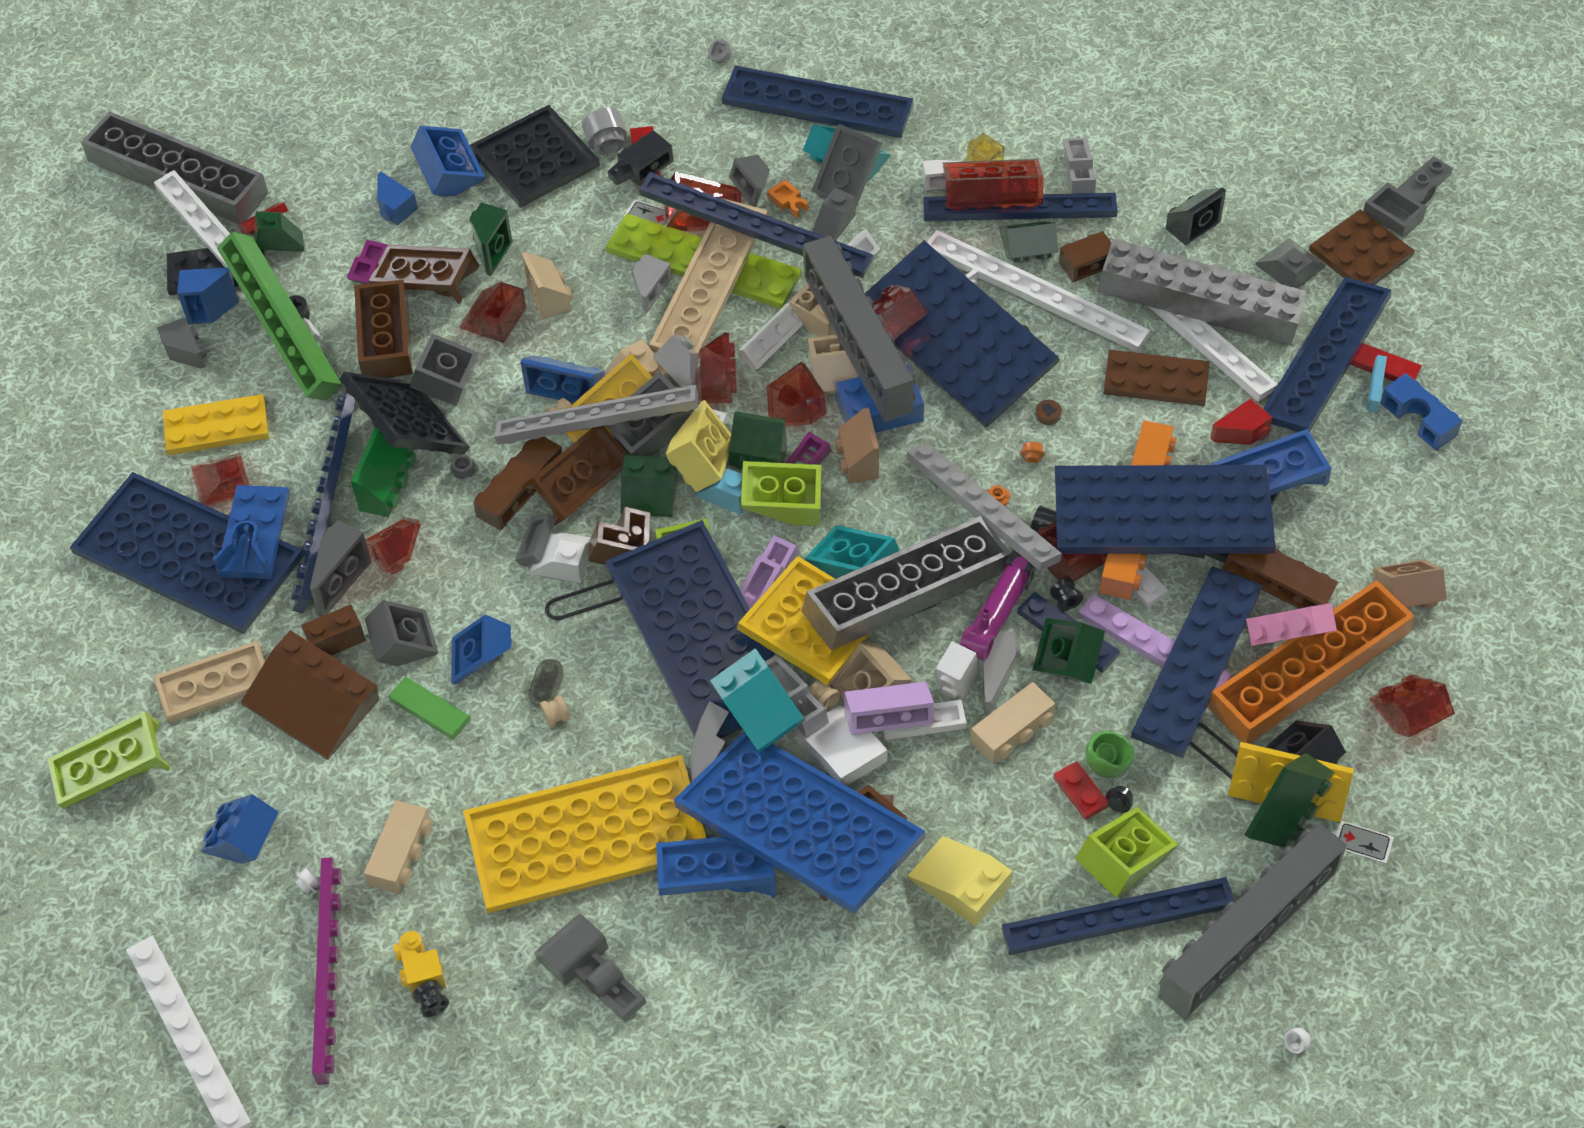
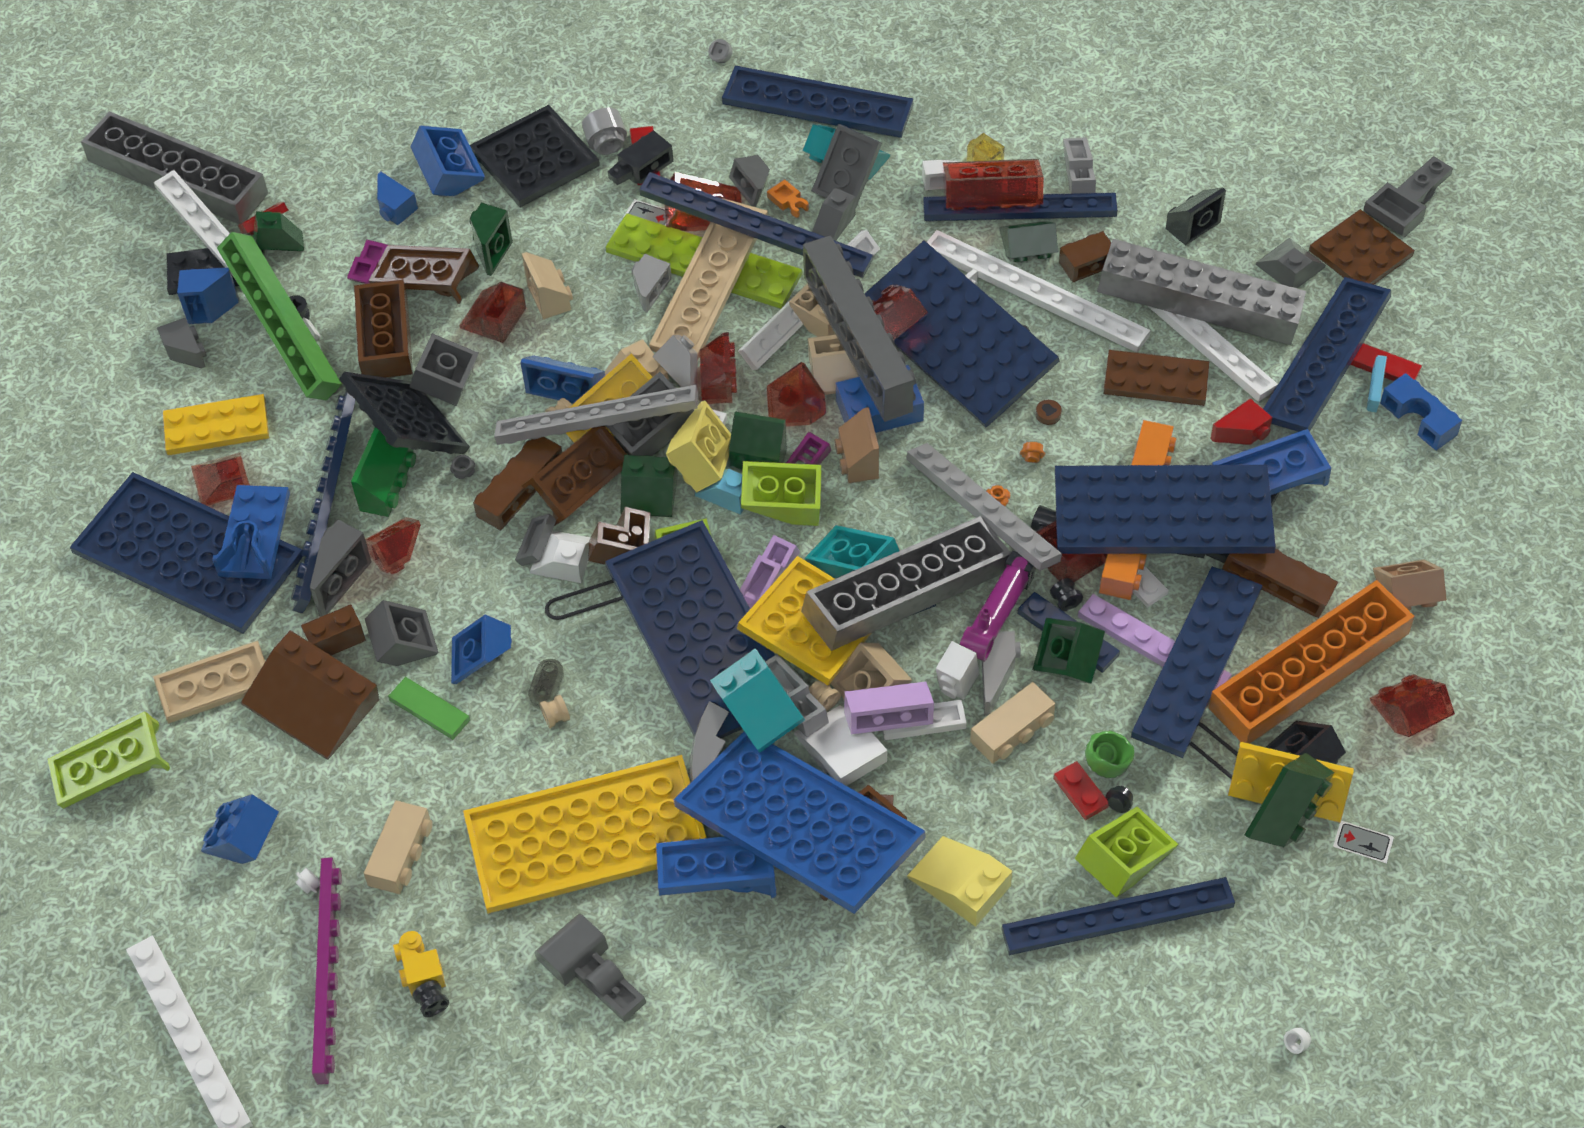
(1250, 920): dark grey brick -> none
(1291, 624): bright pink arch -> none

